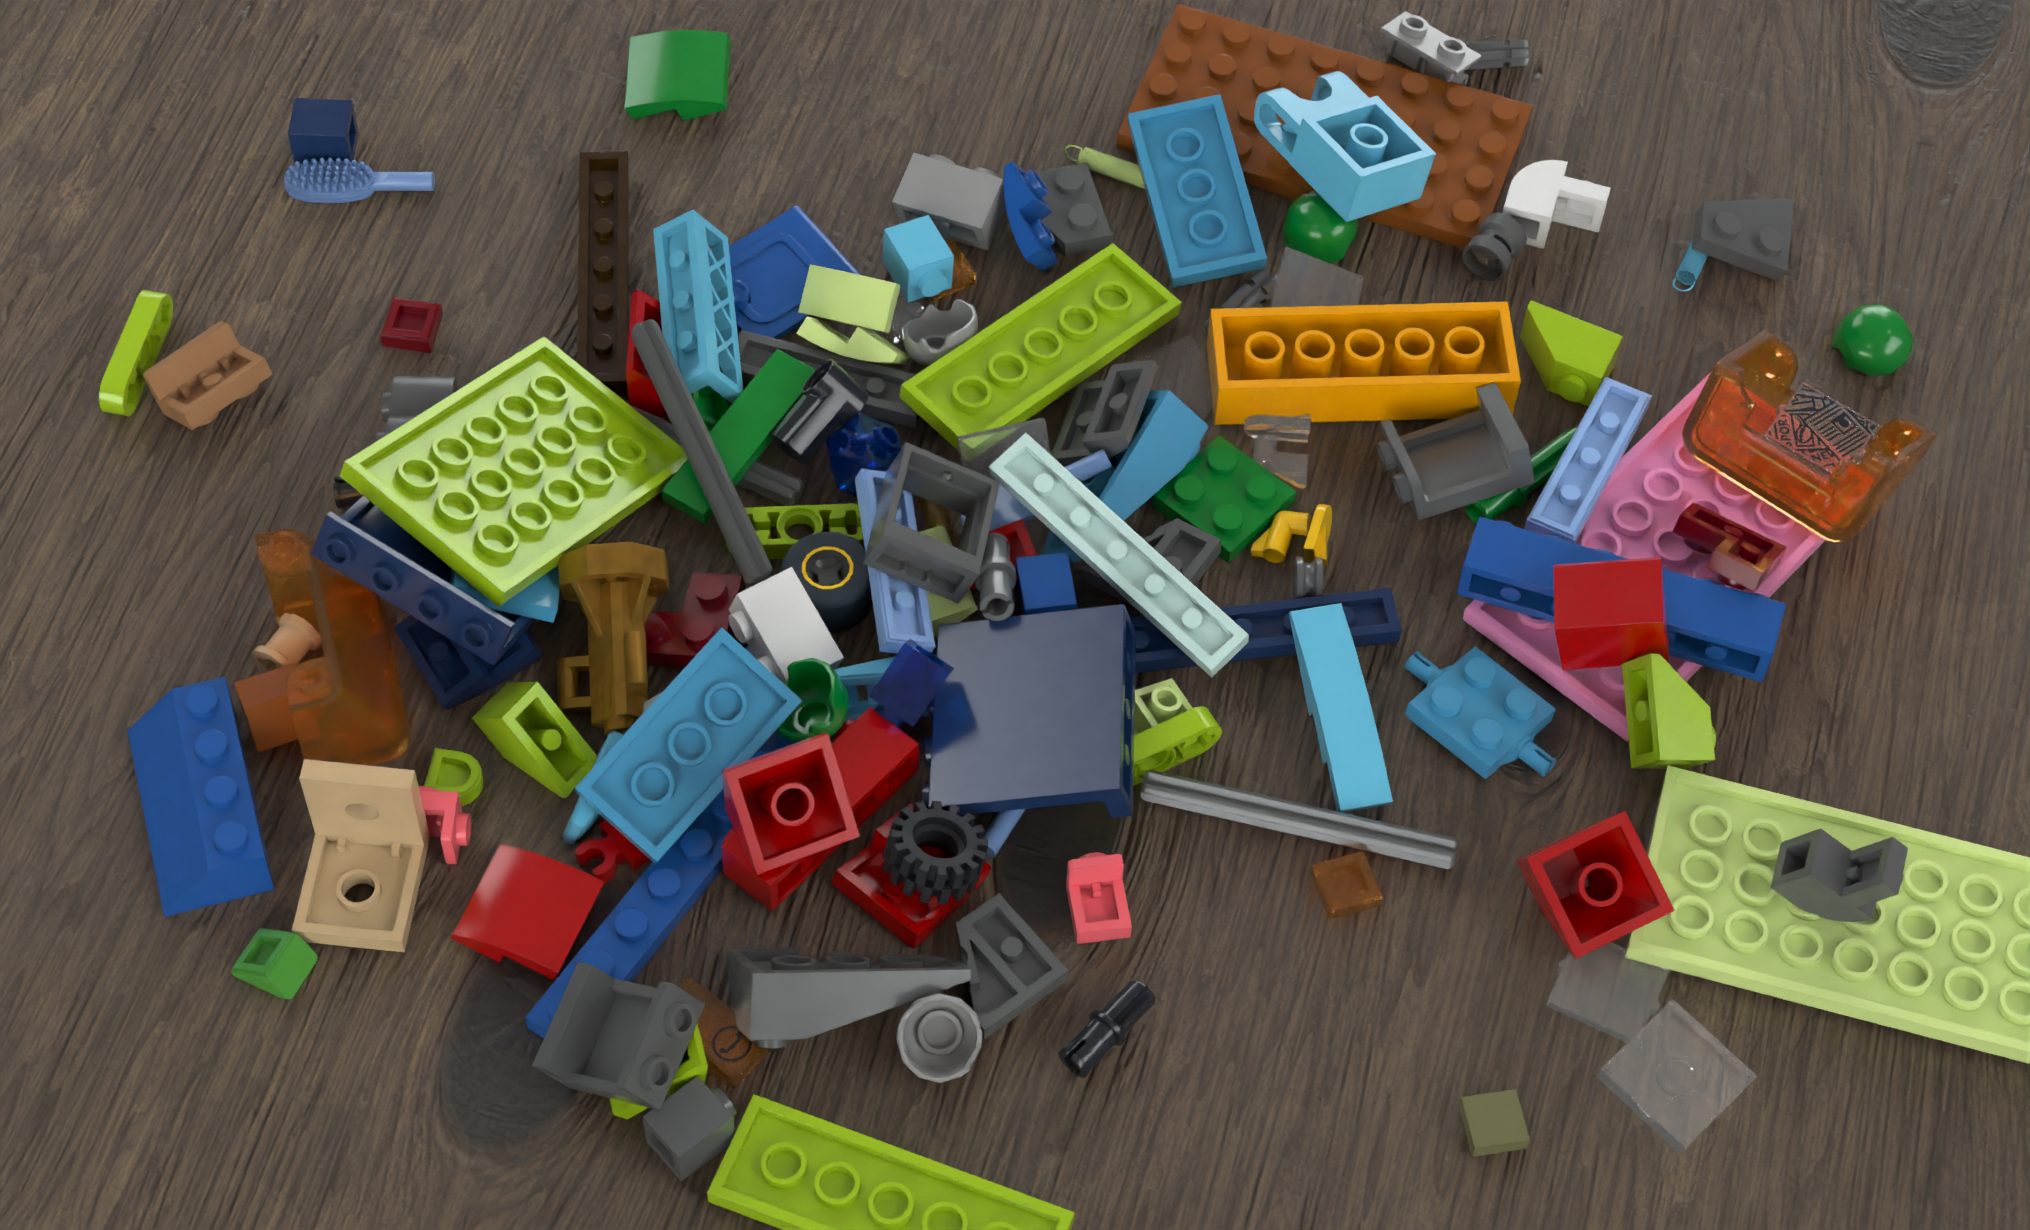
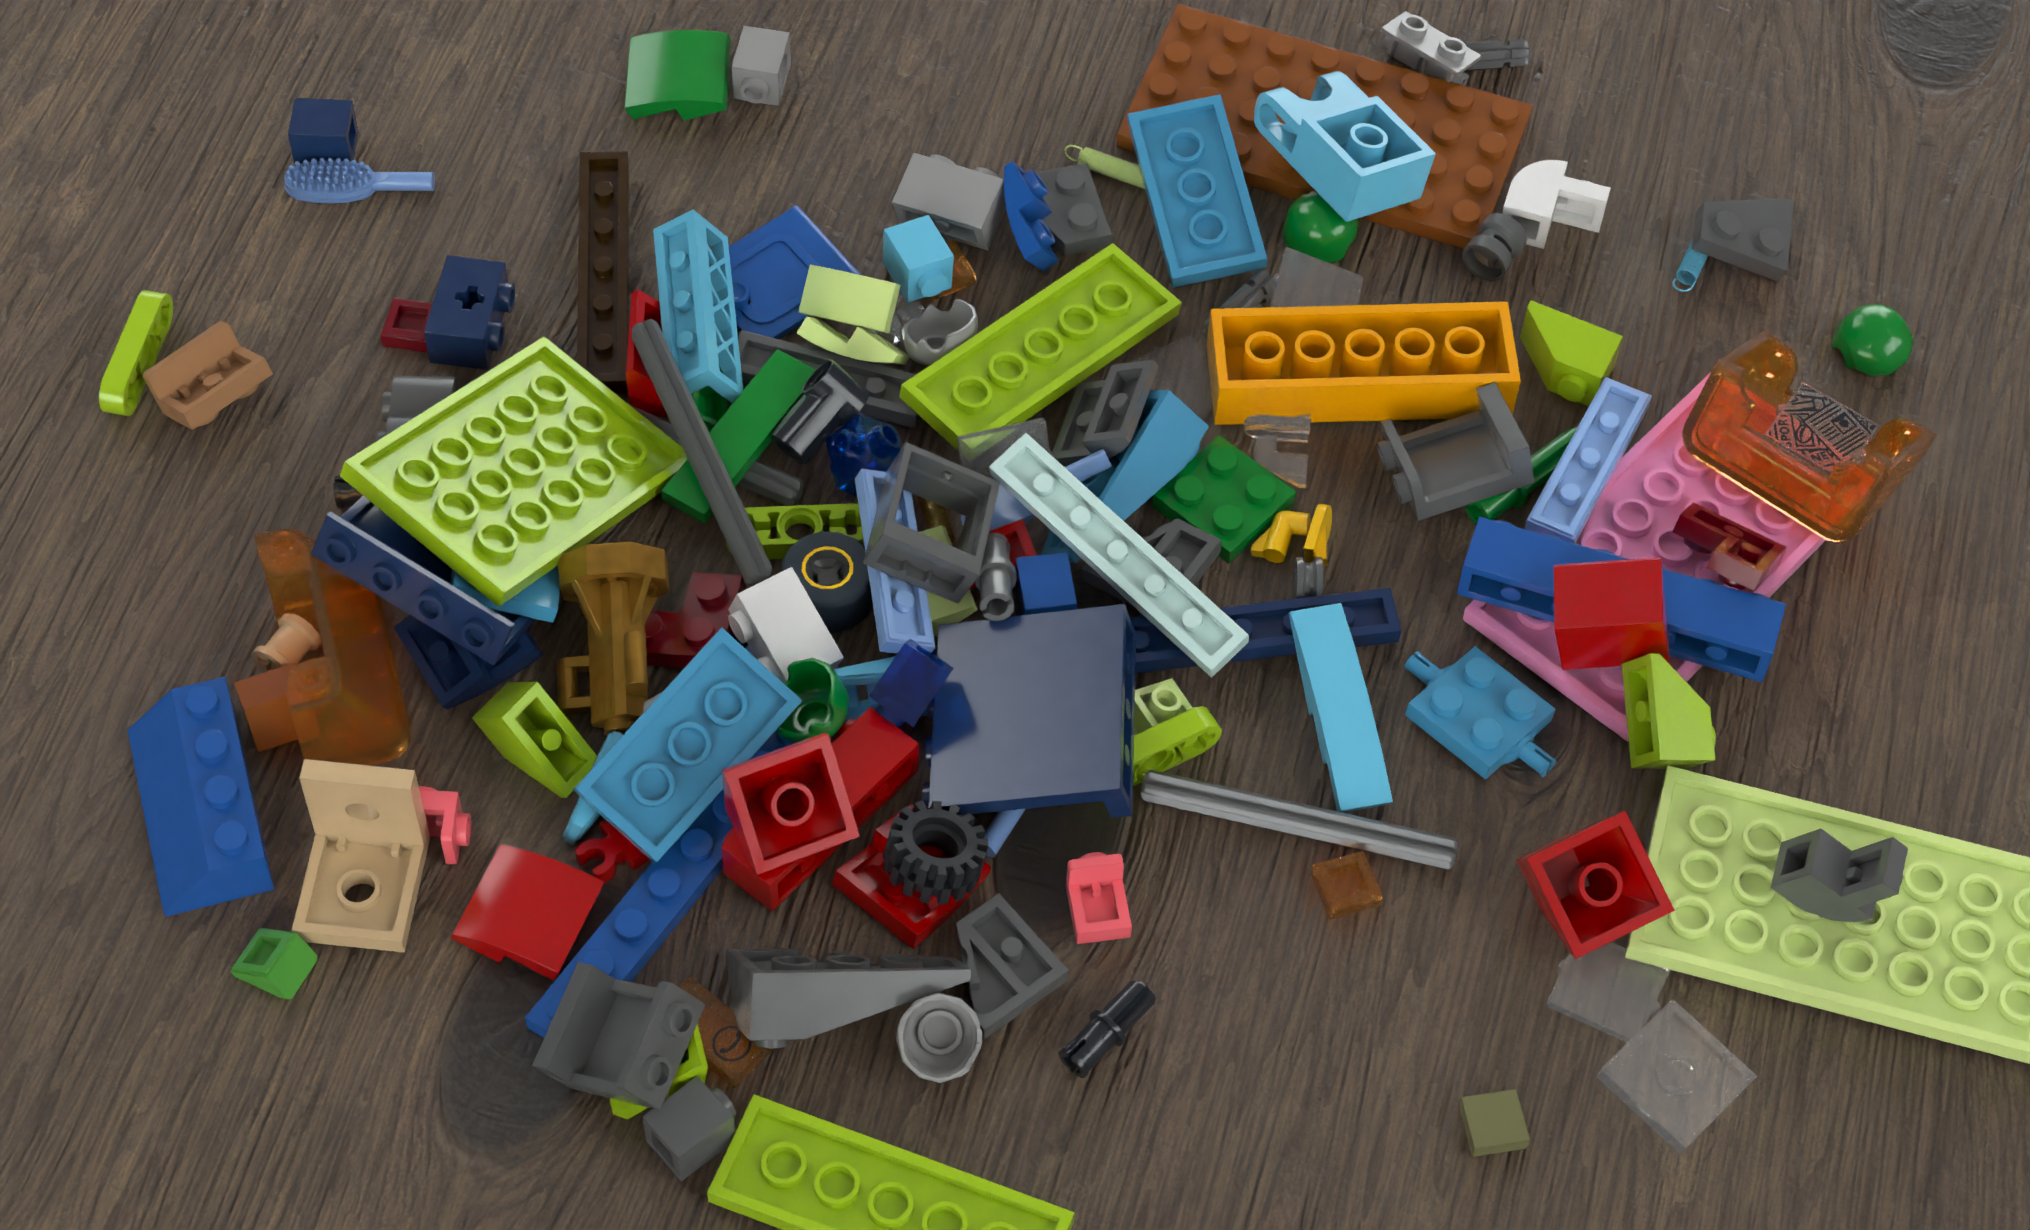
(455, 773): lime tile -> none
(469, 312): none -> dark blue brick
(761, 65): none -> light grey brick

